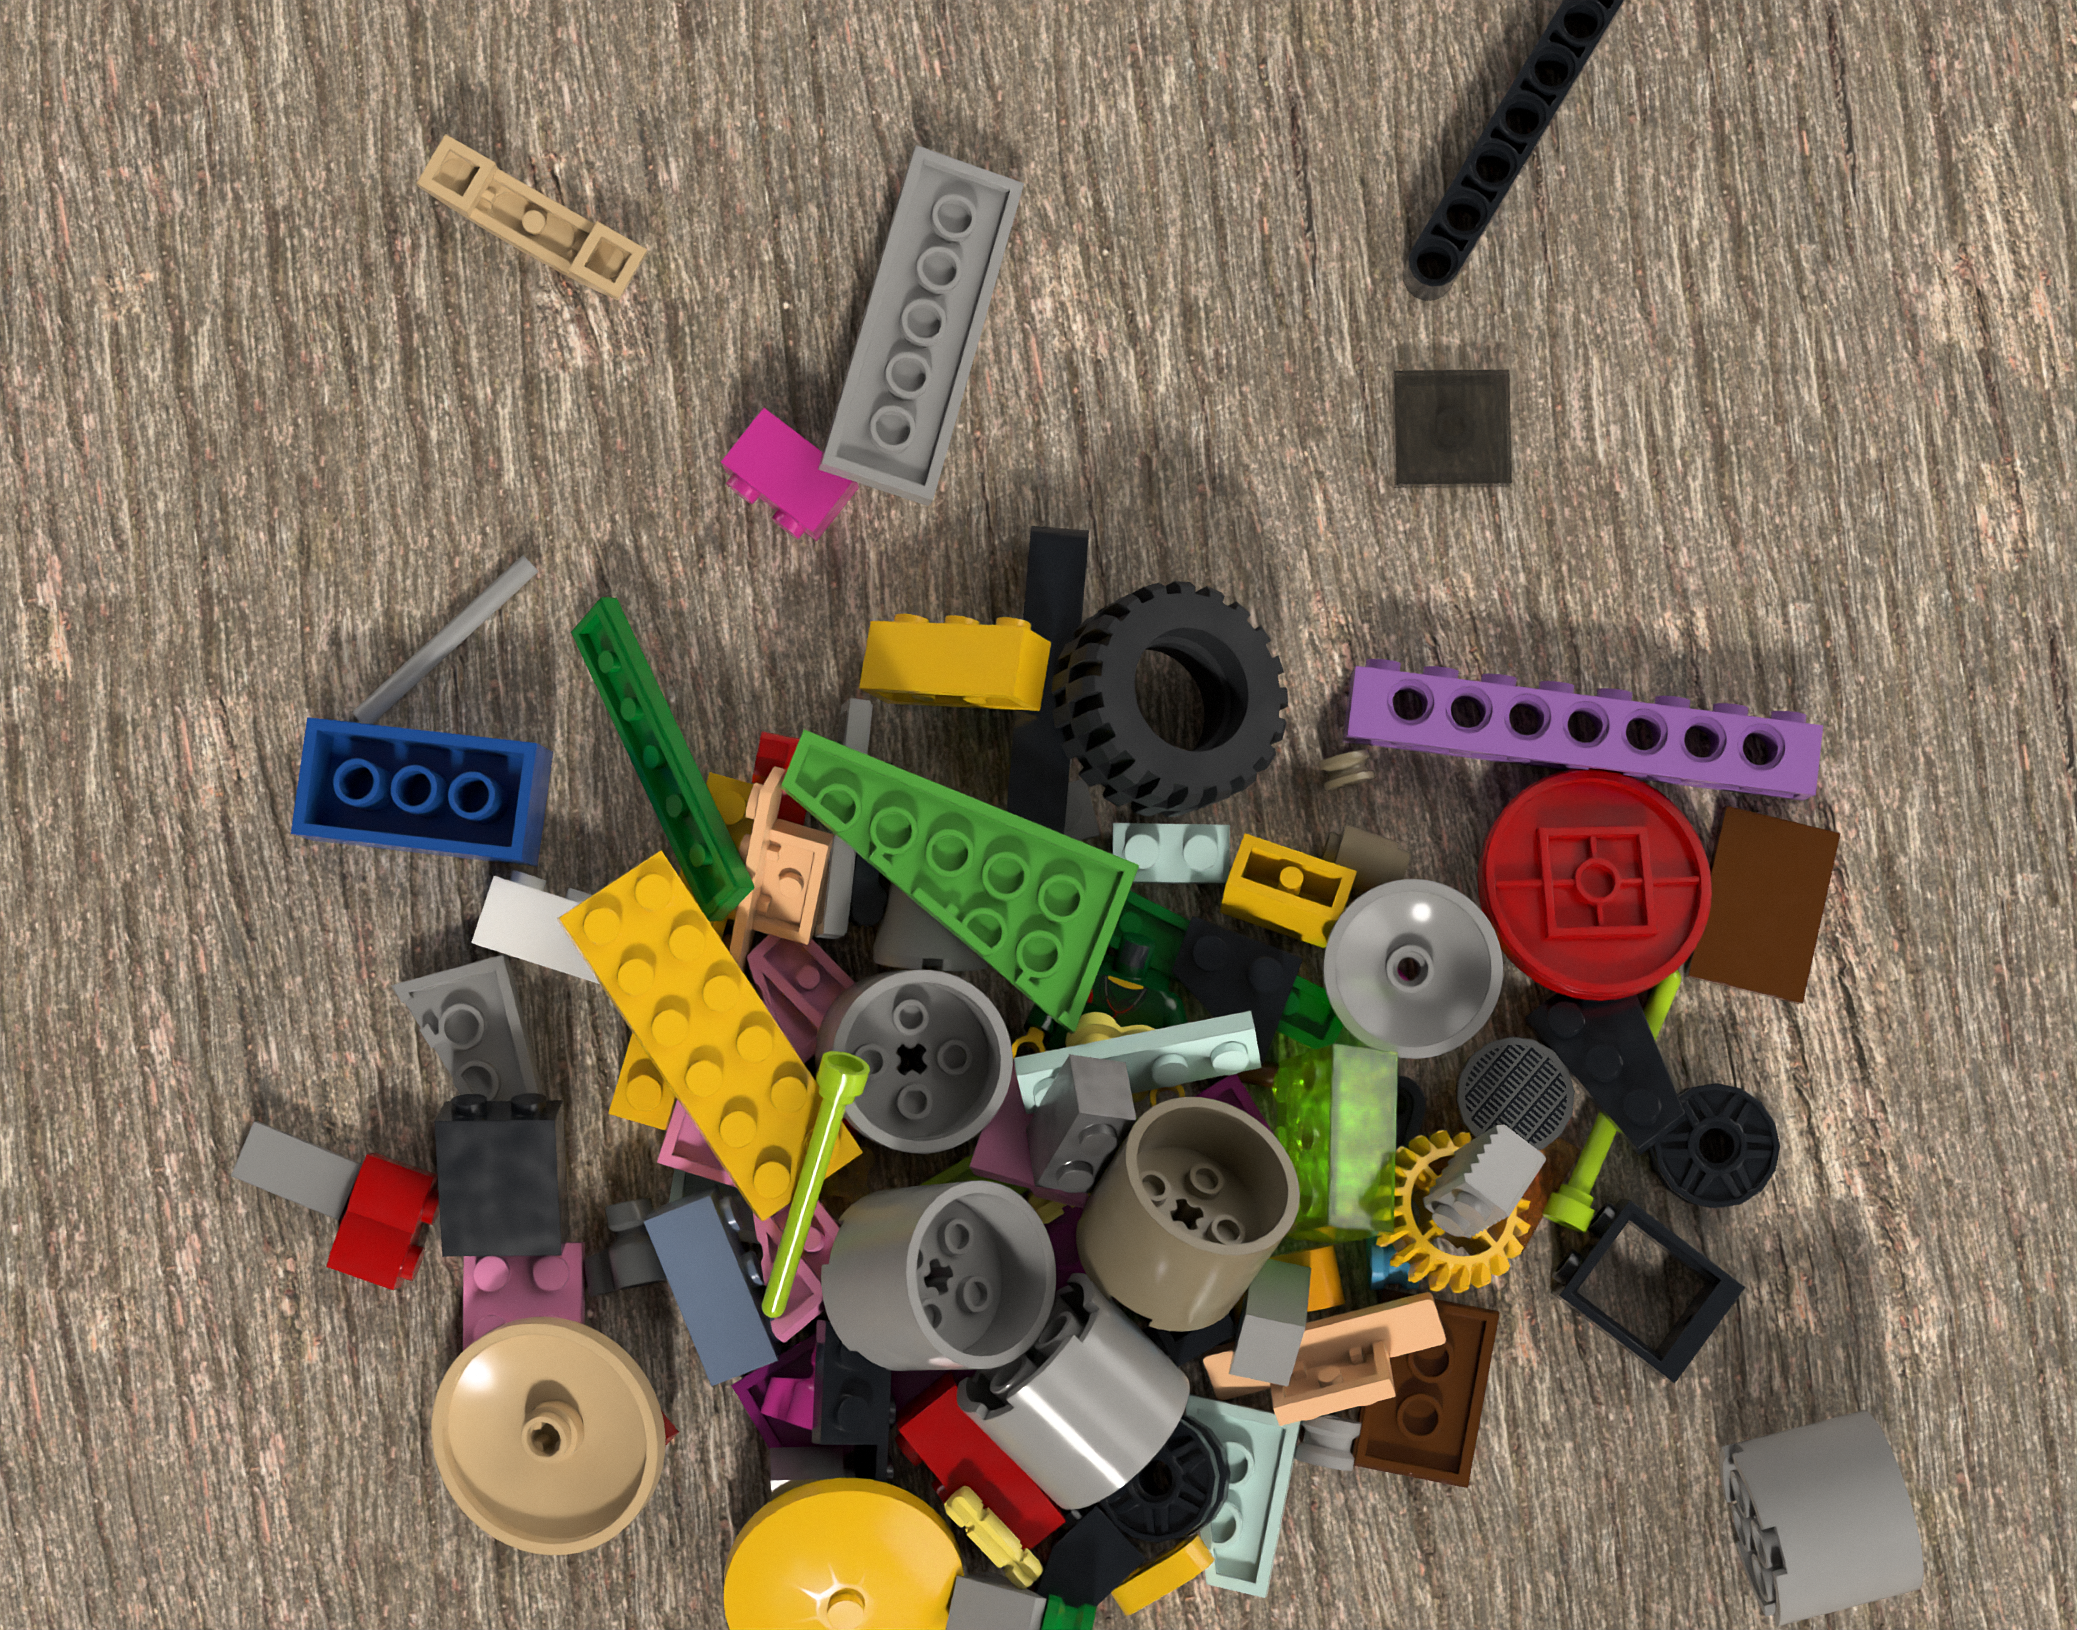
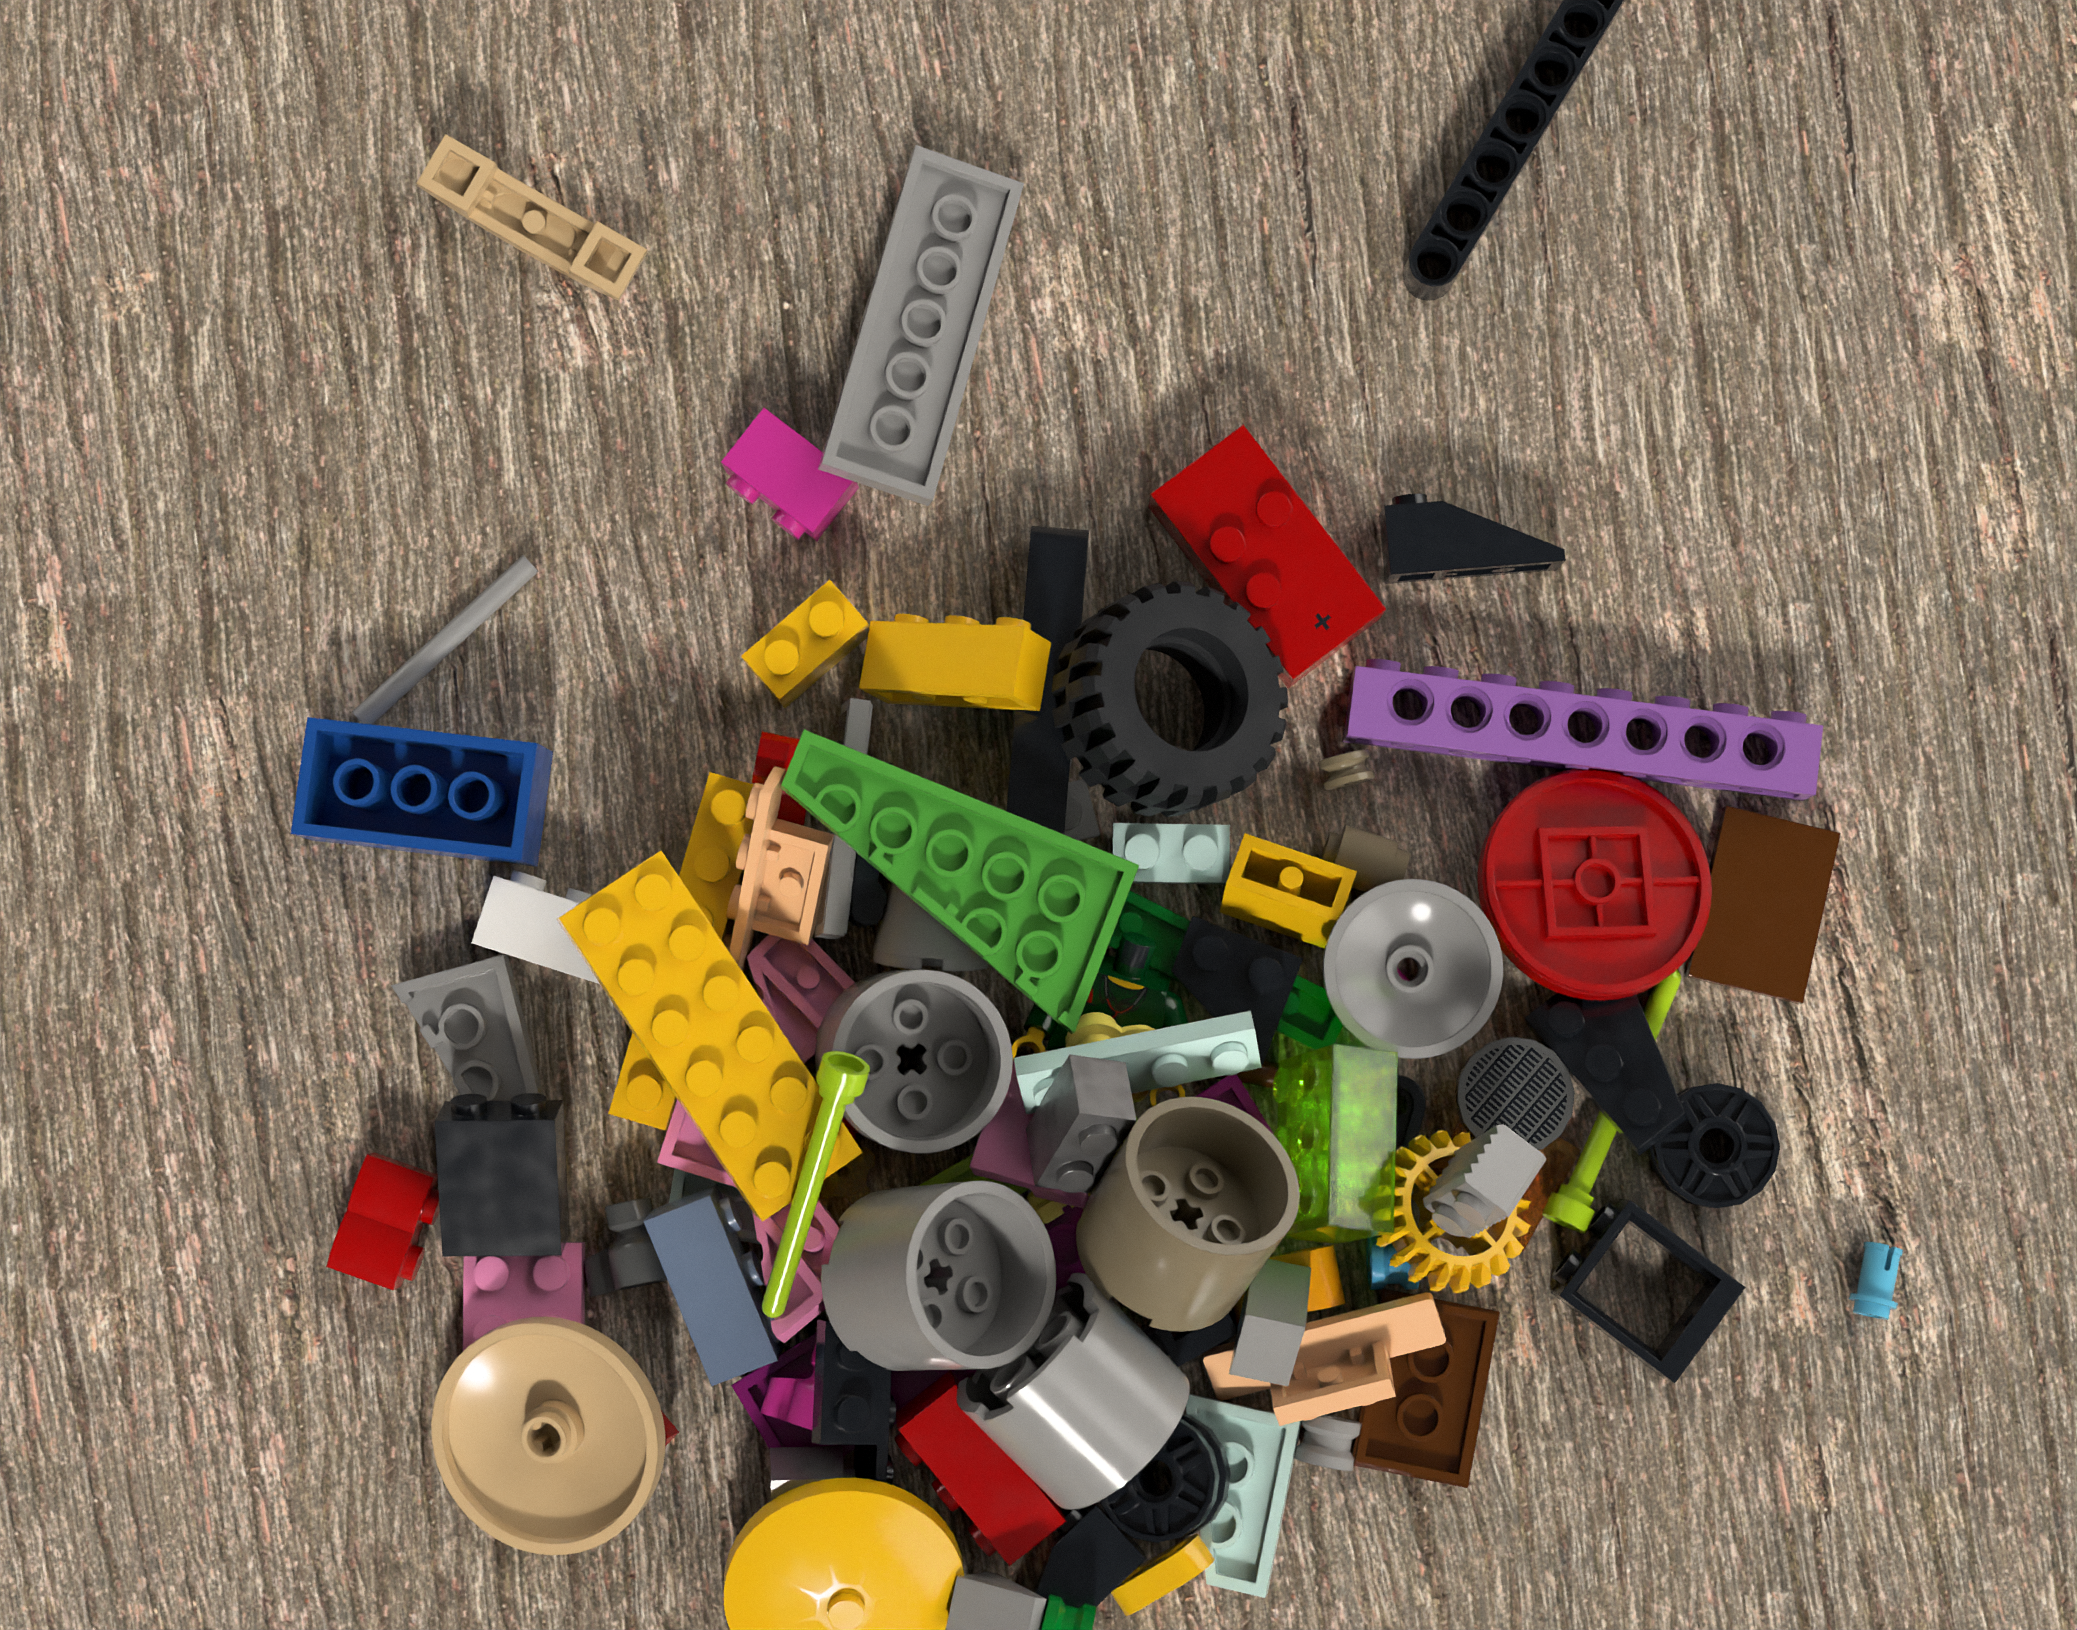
(297, 1170): light grey tile -> none
(662, 760): green tile -> none
(807, 643): none -> yellow brick
(993, 1537): light yellow axle -> none
(1266, 552): none -> red brick
(1448, 542): none -> black slope
(1451, 428): clear smoke plate -> none
(1822, 1517): light grey brick -> none
(1877, 1281): none -> medium azure pin

